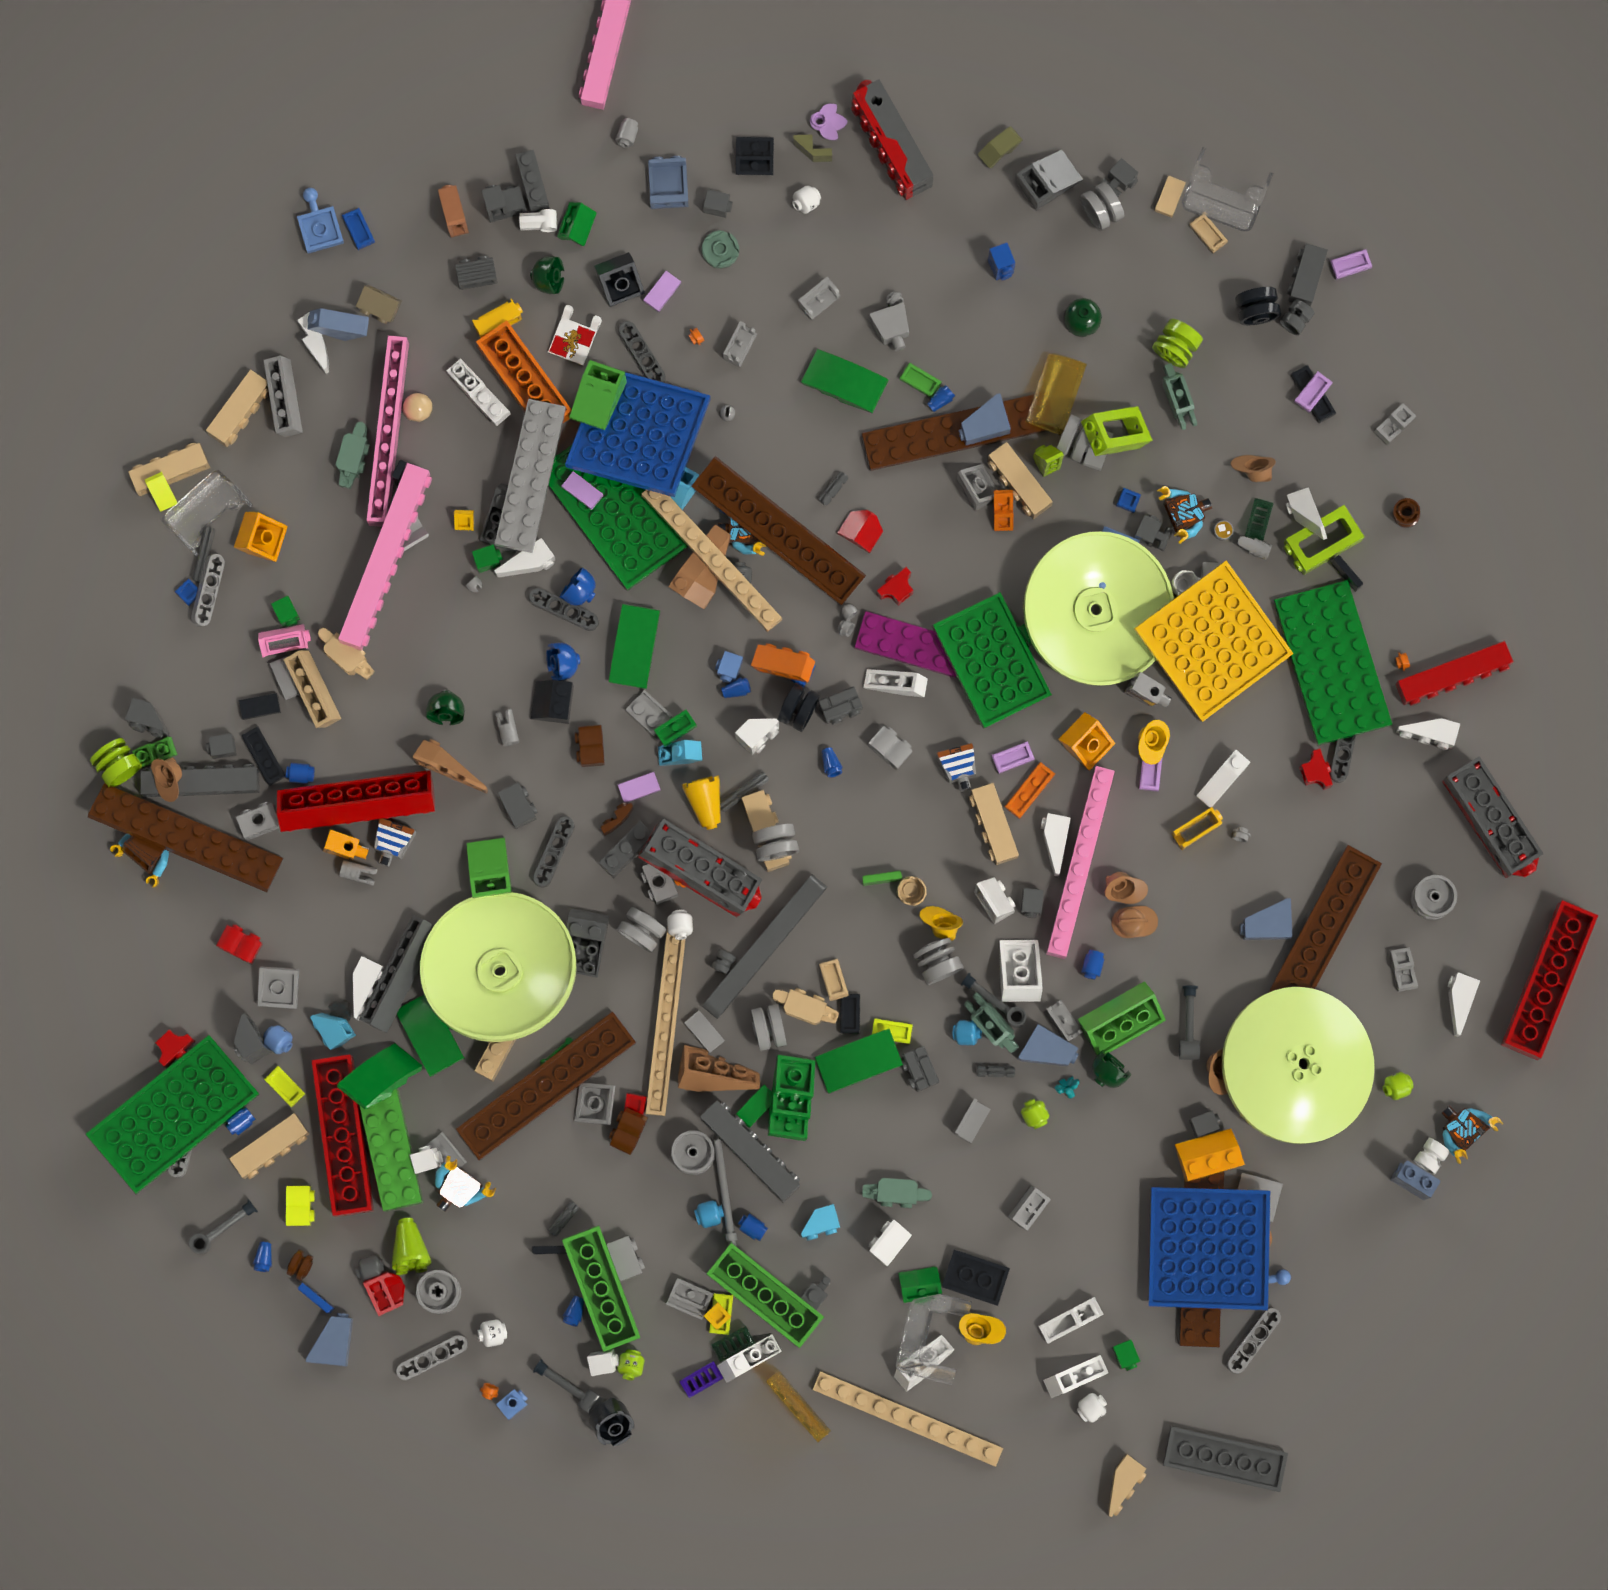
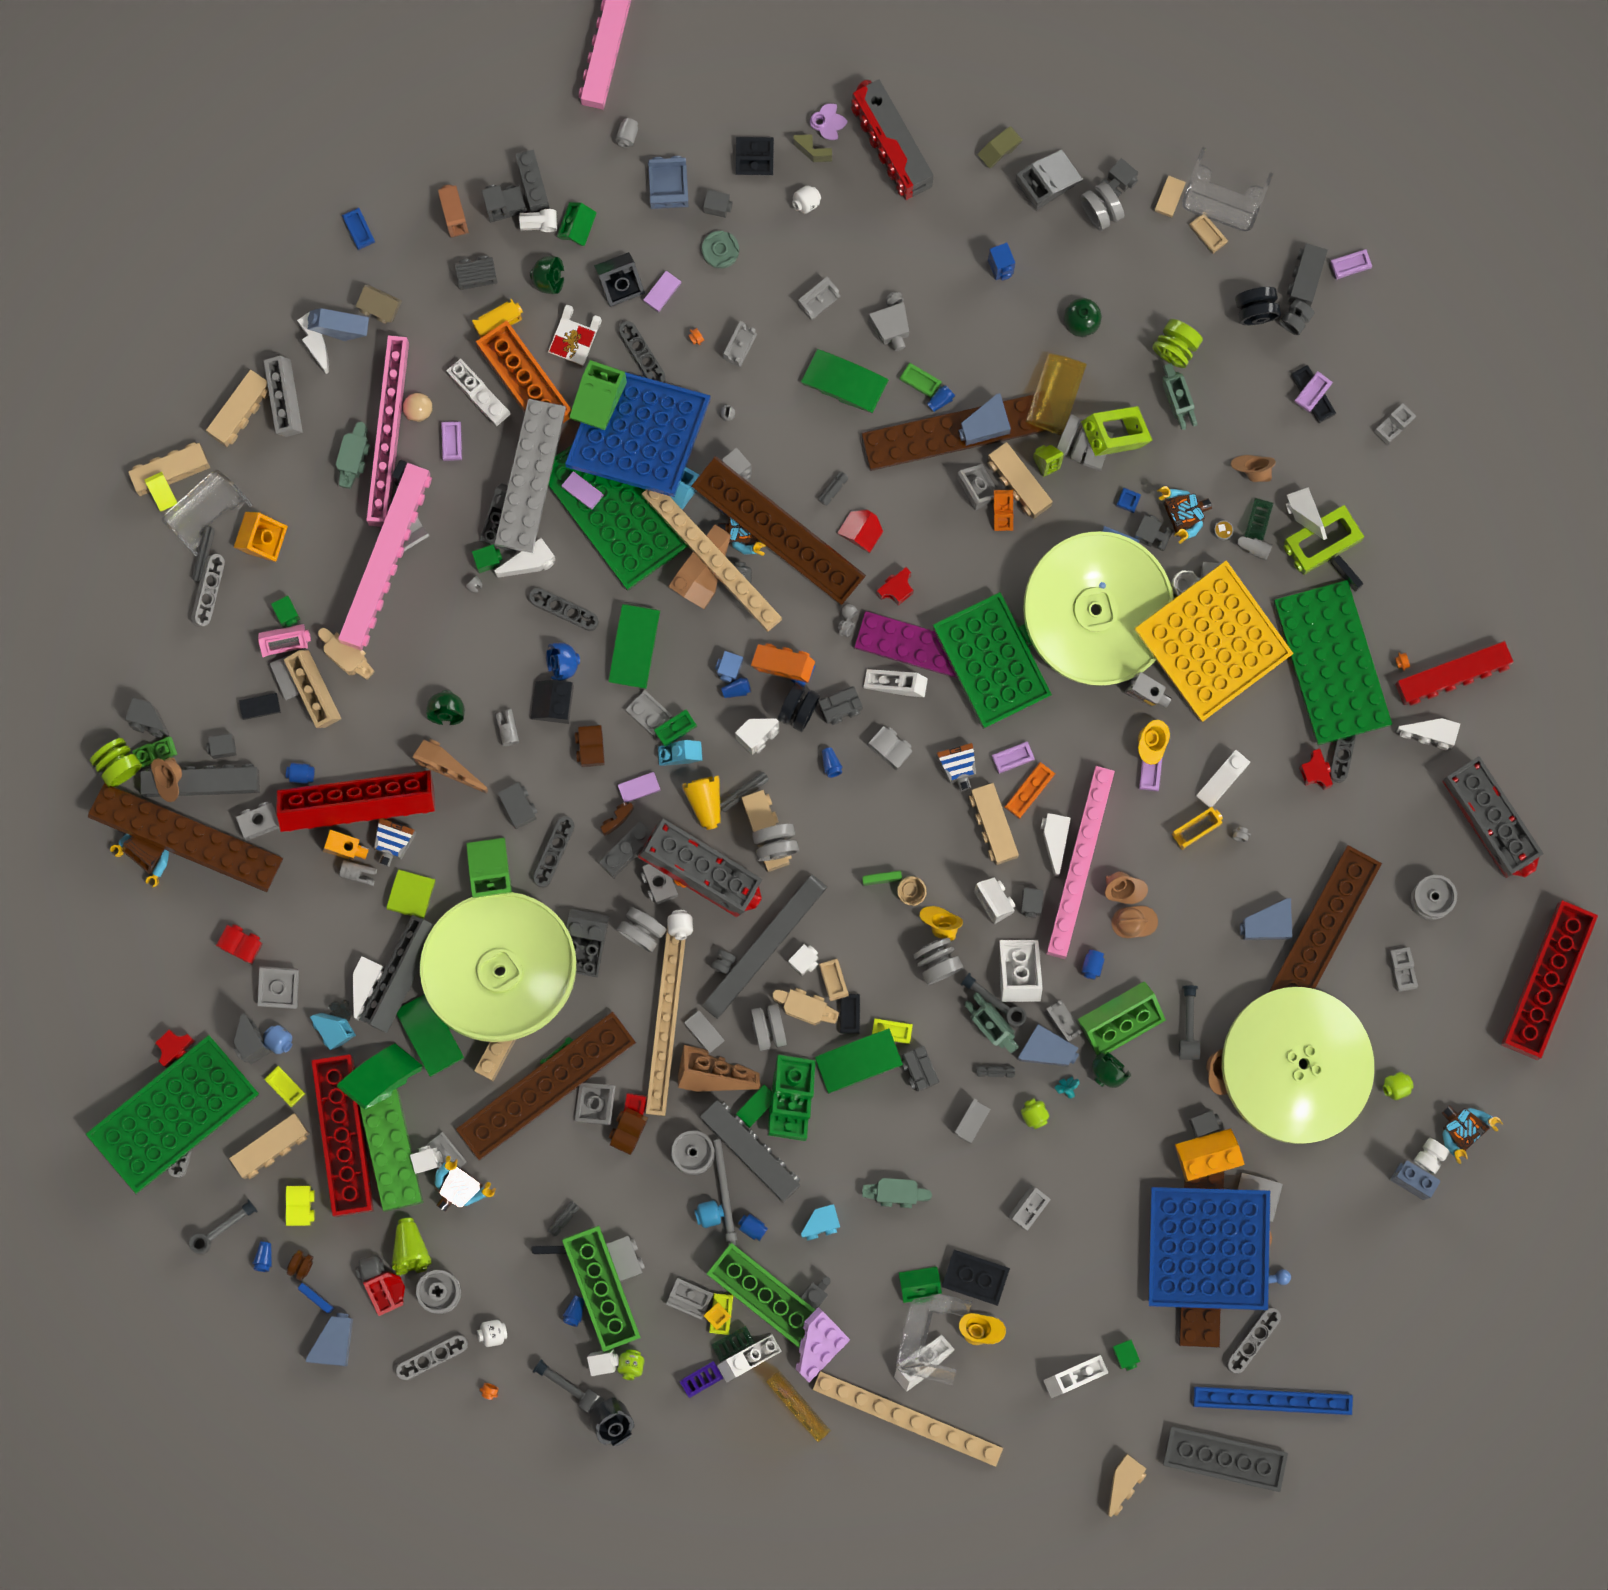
(187, 592): blue tile -> none
(240, 1121): blue brick -> none
(263, 756): black tile -> none
(319, 227): medium blue plate -> none
(411, 894): none -> lime slope
(451, 441): none -> lavender tile
(464, 520): yellow plate -> none
(512, 1403): medium blue brick -> none
(579, 589): blue cylinder -> none
(738, 463): none -> light grey brick
(804, 960): none -> white brick
(820, 1344): none -> lavender plate
(889, 1243): white slope -> none
(966, 1032): dark azure head -> none
(1071, 1320): white slope -> none
(1087, 740): light orange slope -> none
(1092, 1407): white head -> none
(1273, 1400): none -> blue tile
(1409, 521): reddish brown wheel -> none
(1461, 997): white slope -> none

